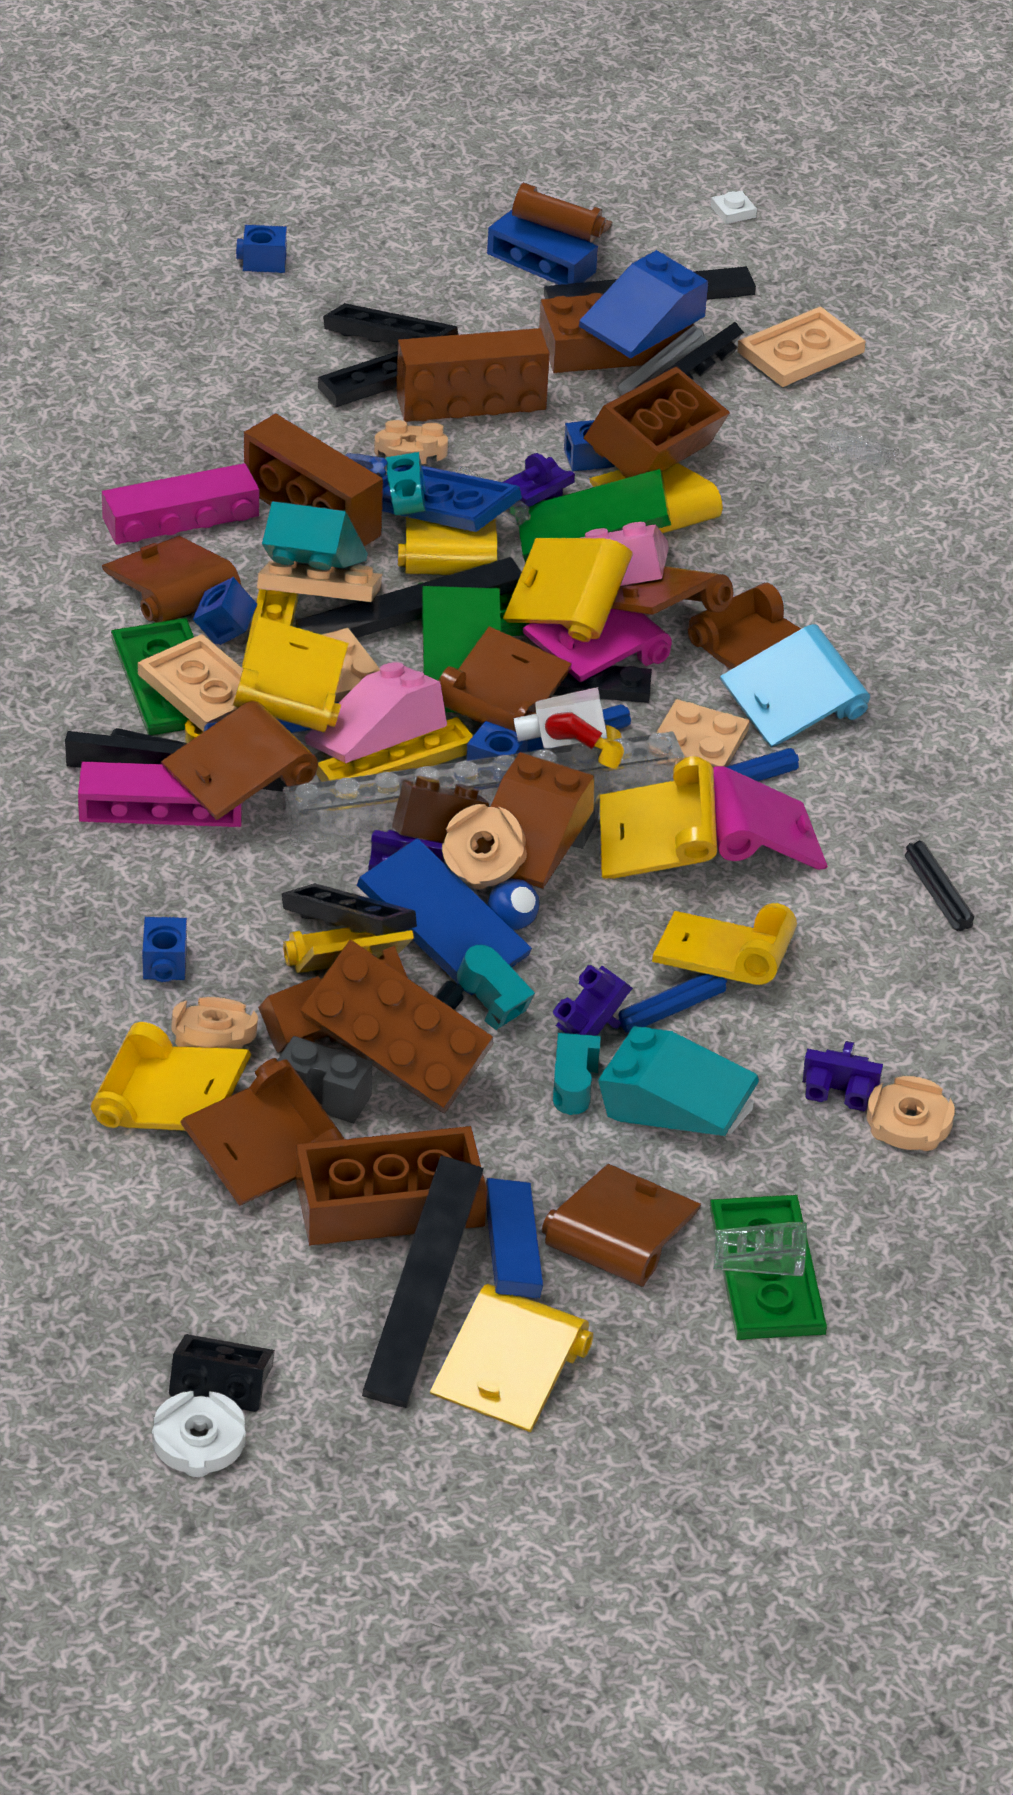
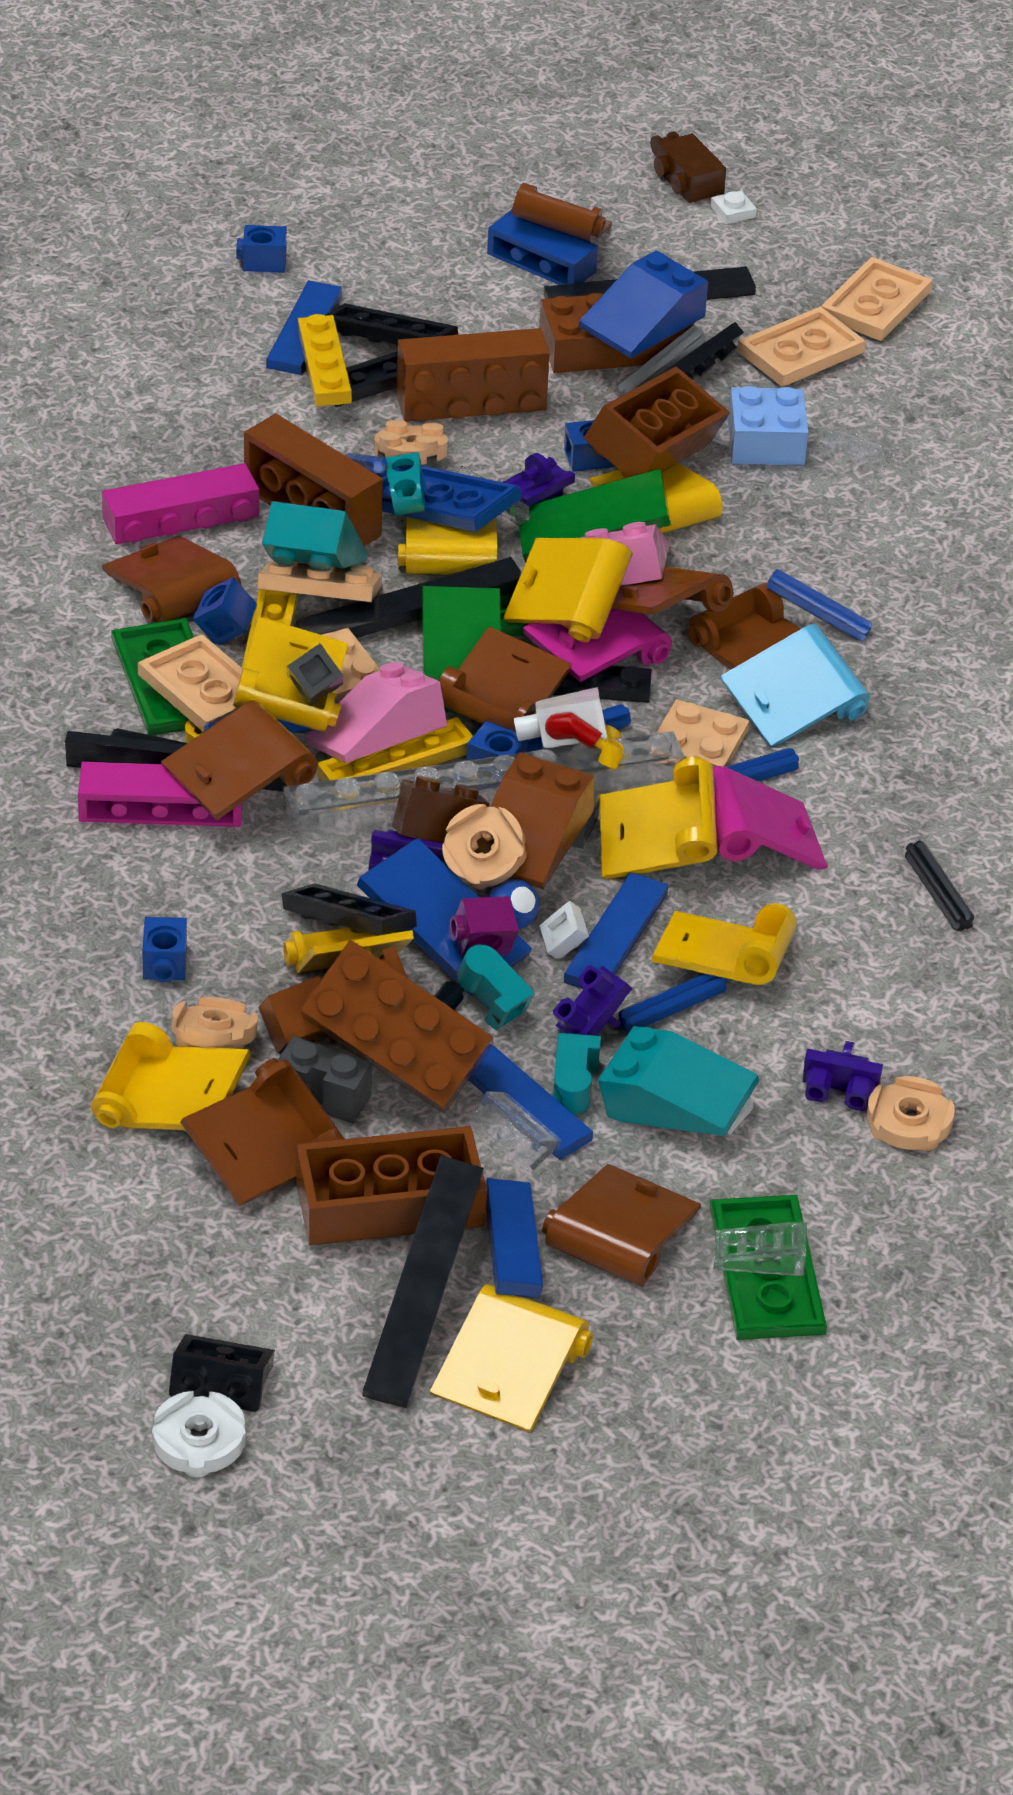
(287, 351): none -> blue tile
(315, 675): none -> dark grey brick
(324, 360): none -> yellow plate
(484, 922): none -> magenta brick
(500, 1074): none -> blue tile
(513, 1132): none -> clear slope
(564, 930): none -> white plate
(618, 927): none -> blue tile
(688, 166): none -> reddish brown brick
(767, 426): none -> light blue brick
(819, 605): none -> blue axle
(877, 298): none -> light nougat plate

